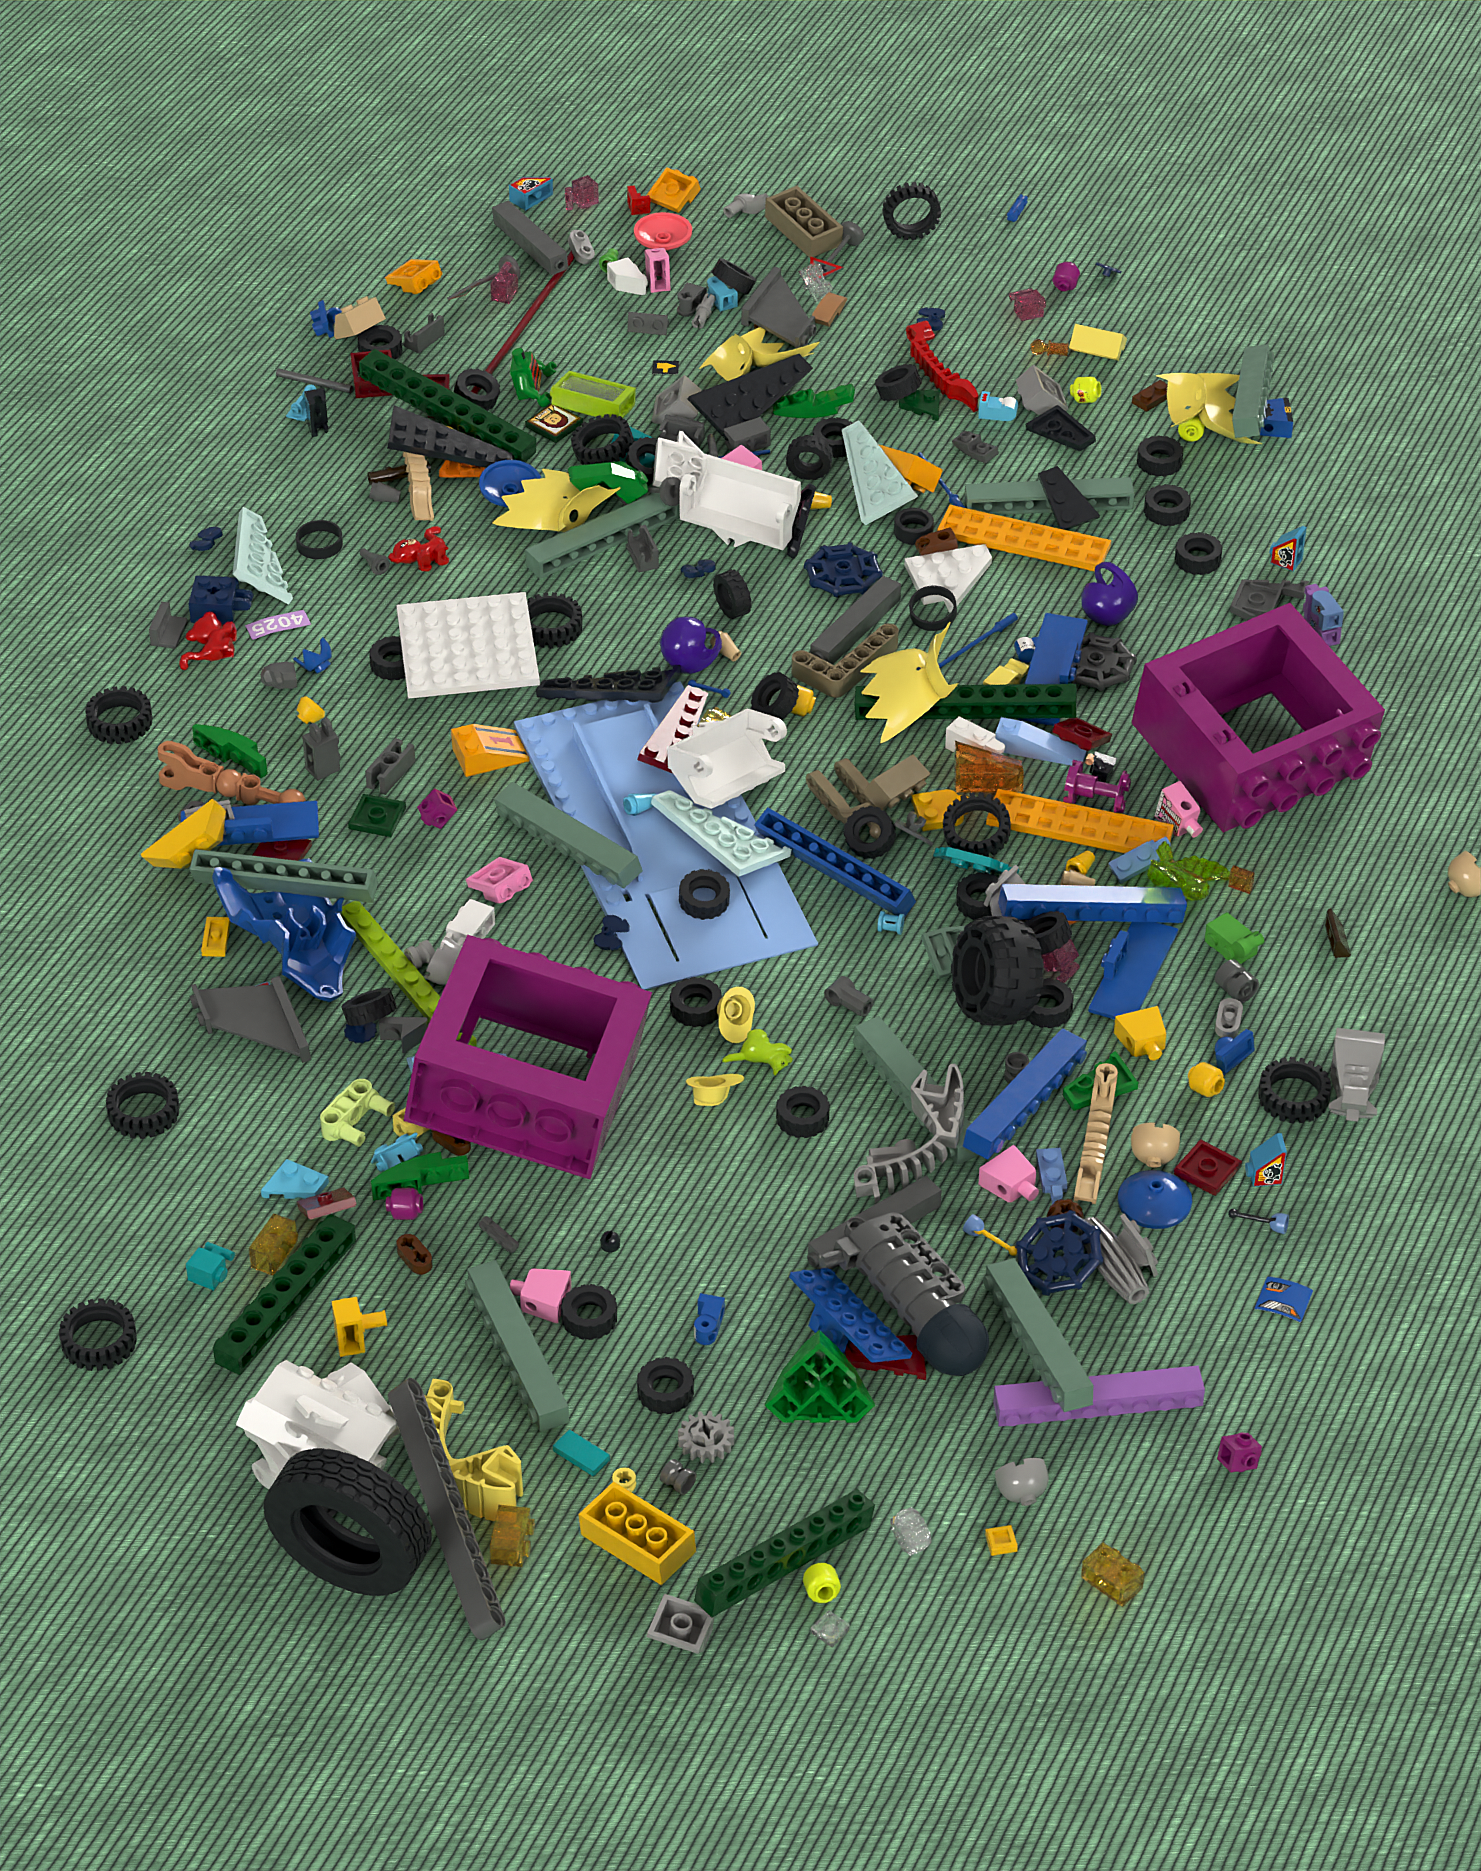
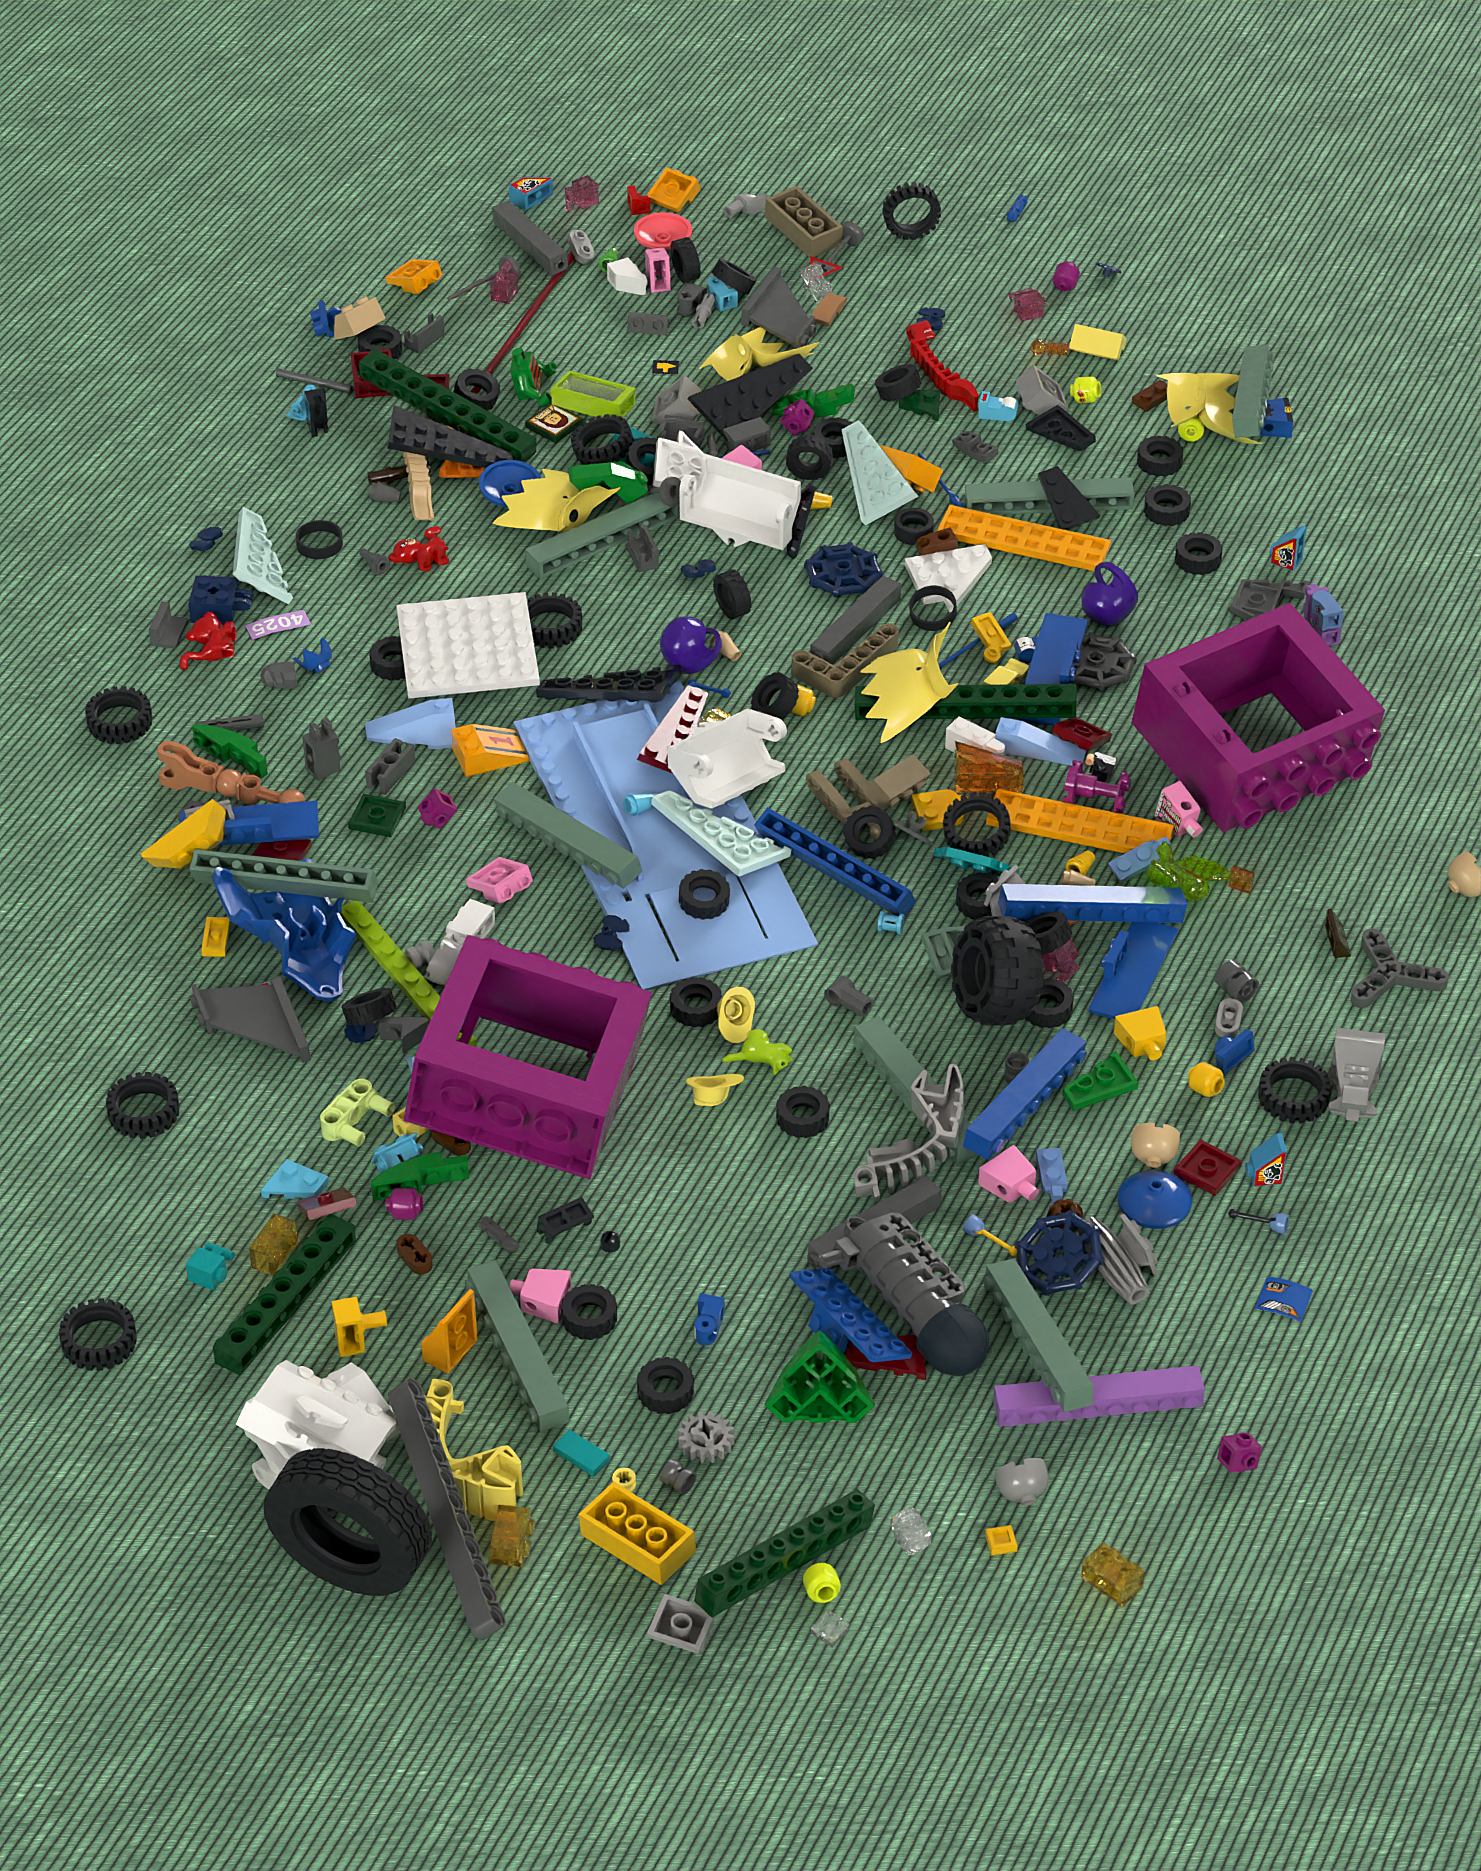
(236, 723): none -> dark grey pin
(309, 710): yellow cone -> none
(421, 724): none -> light blue wedge
(452, 1335): none -> light orange slope
(564, 1218): none -> black hinge
(685, 259): none -> black tyre
(797, 417): none -> magenta brick
(991, 636): none -> yellow hinge
(1096, 1134): tan piece -> none
(1232, 938): bright green hinge -> none
(1396, 971): none -> dark grey piece

